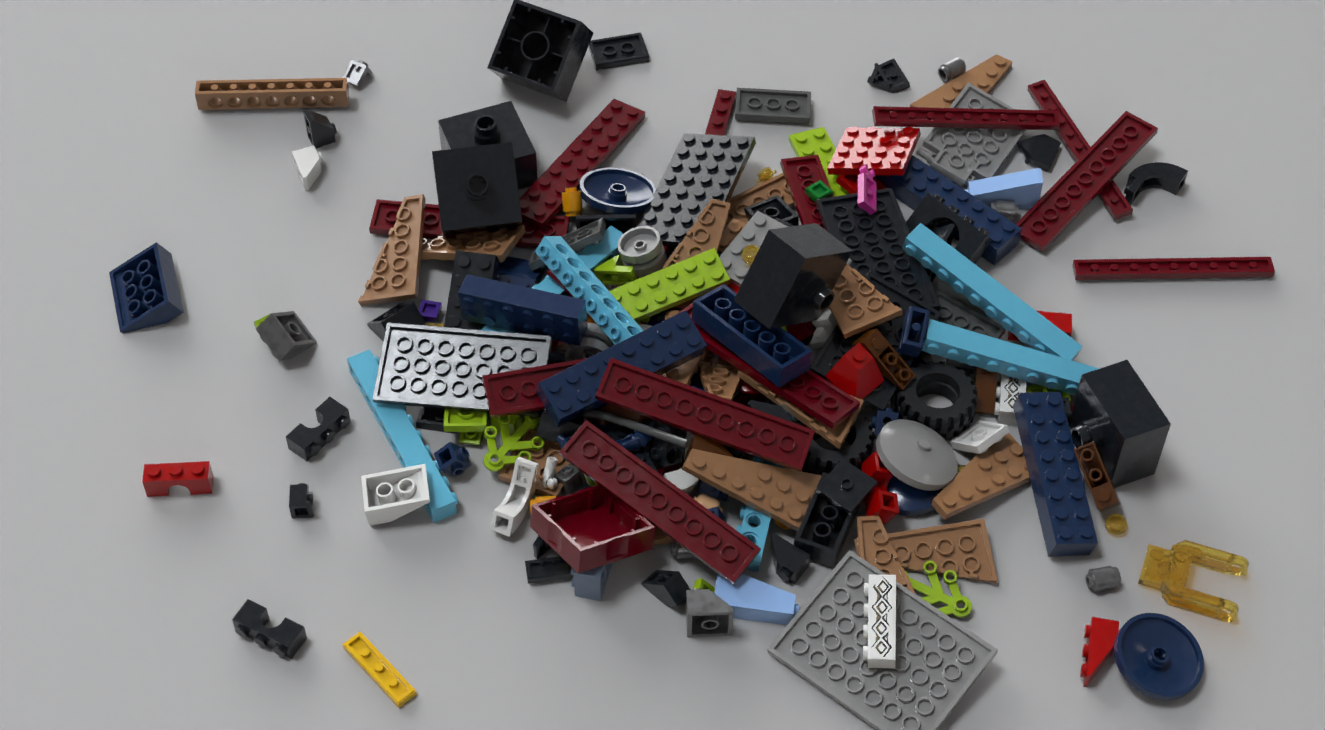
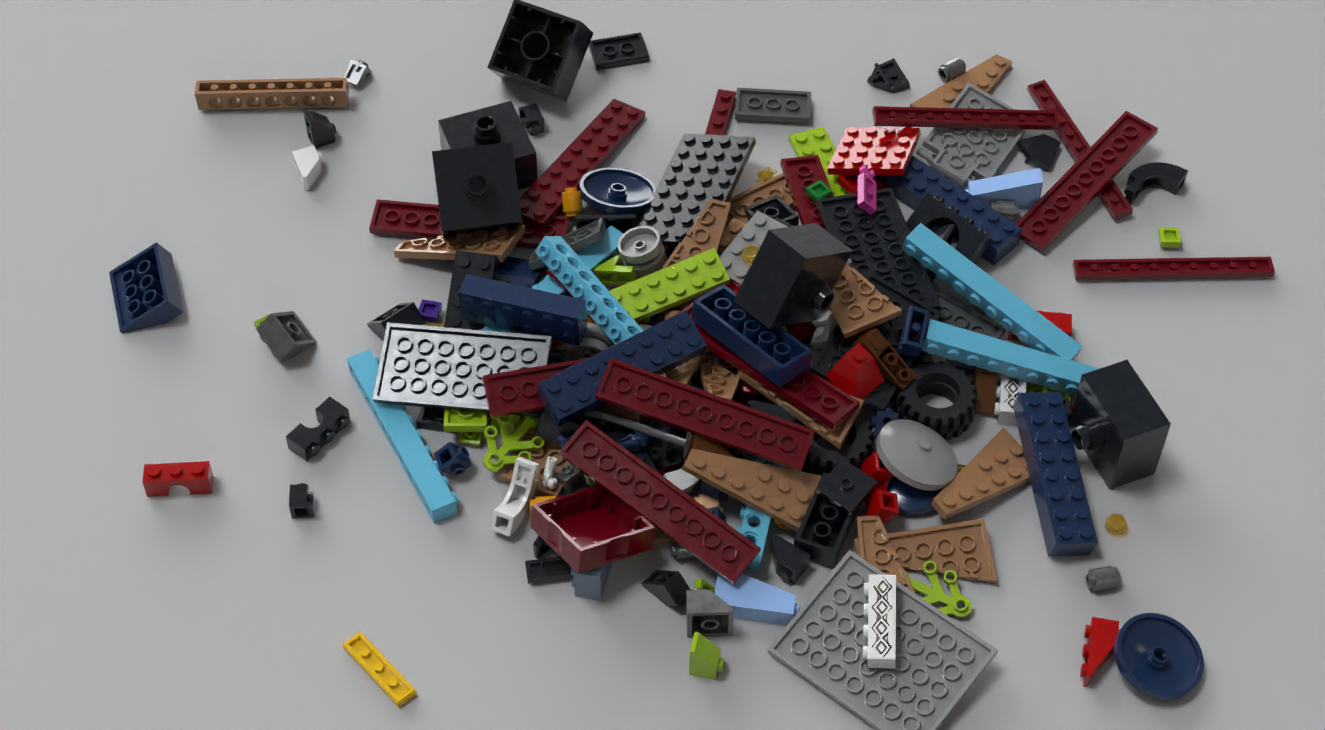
(283, 639): black arch -> none
(394, 493): white slope -> none
(399, 260): medium nougat wing -> none
(531, 118): none -> black brick
(704, 658): none -> lime slope
(979, 437): white plate -> none
(1097, 477): reddish brown slope -> none
(1169, 237): none -> lime plate
(1170, 569): clear yellow plate -> none

